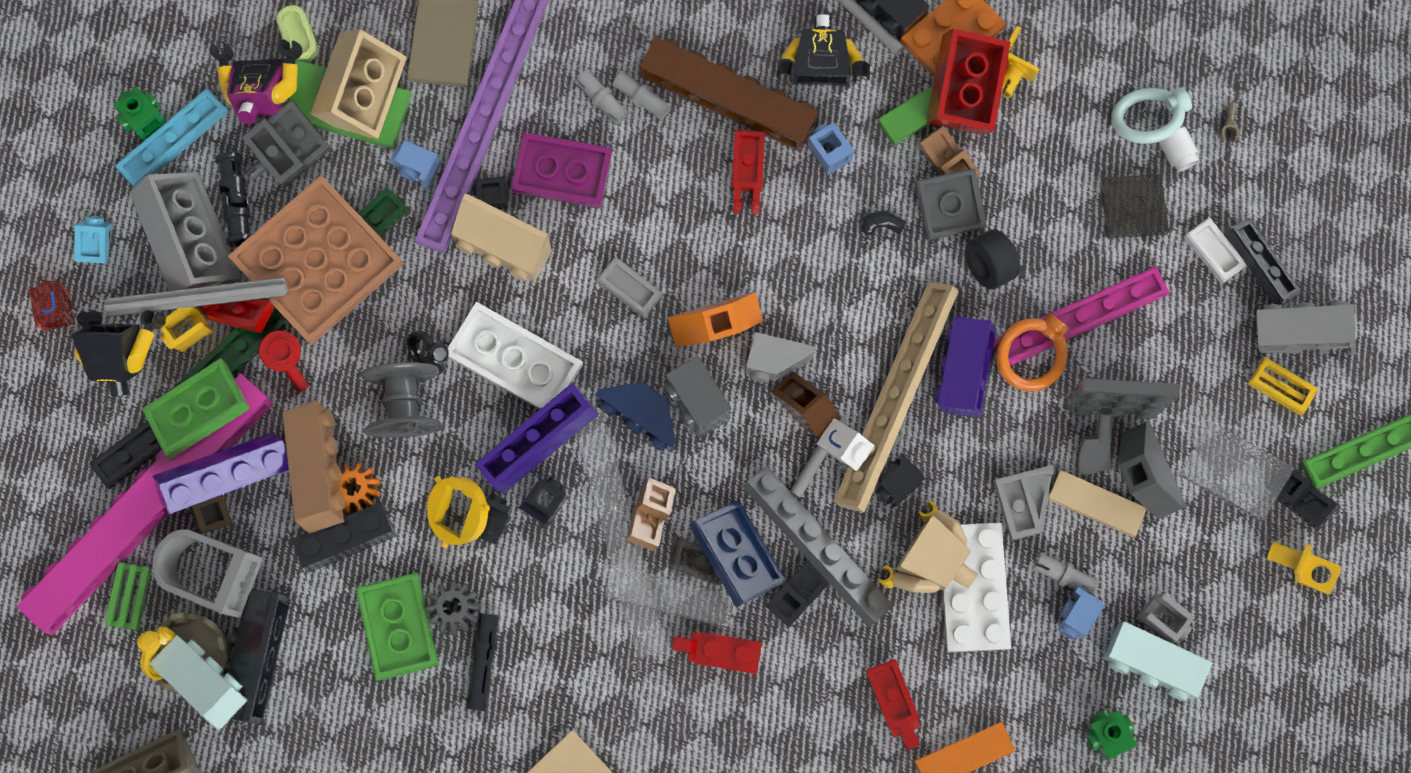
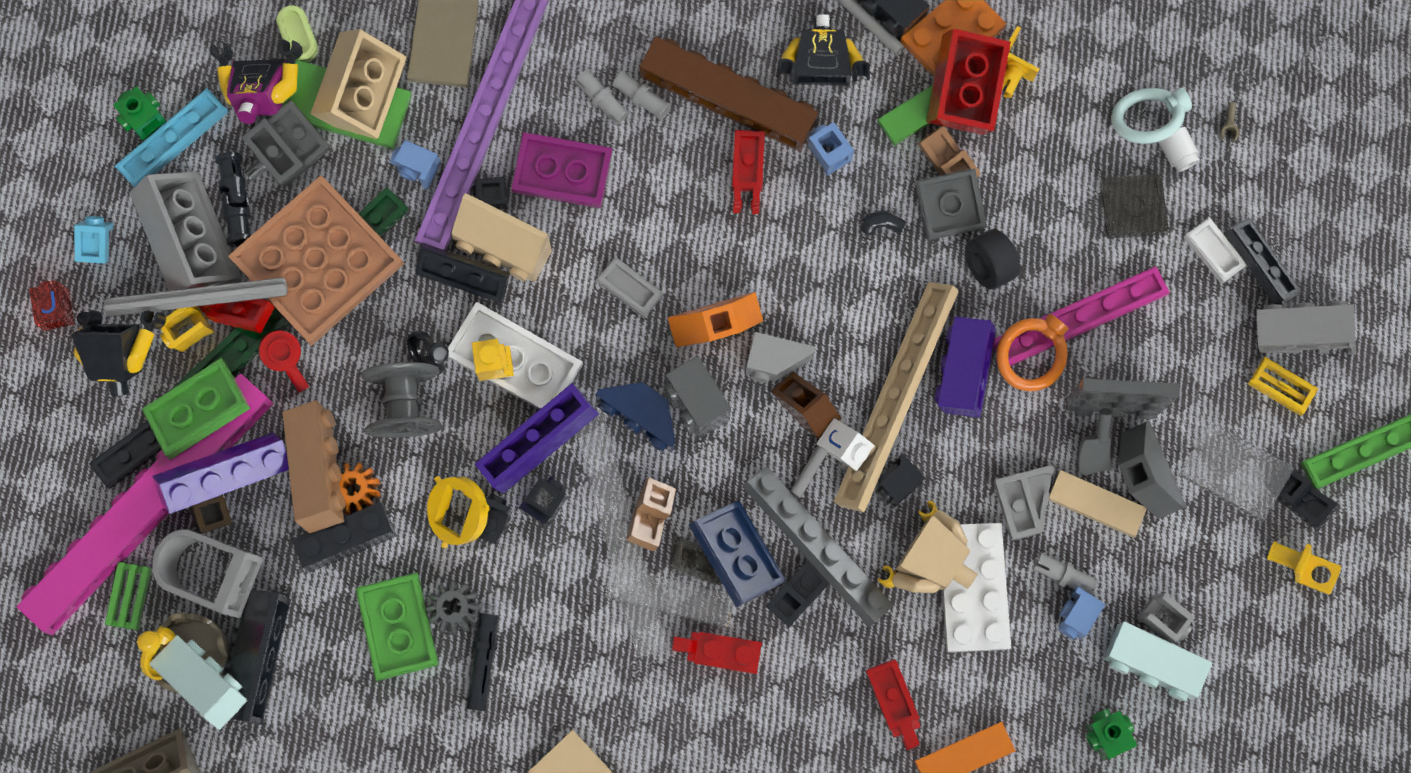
(462, 273): none -> black tile
(492, 360): none -> yellow window

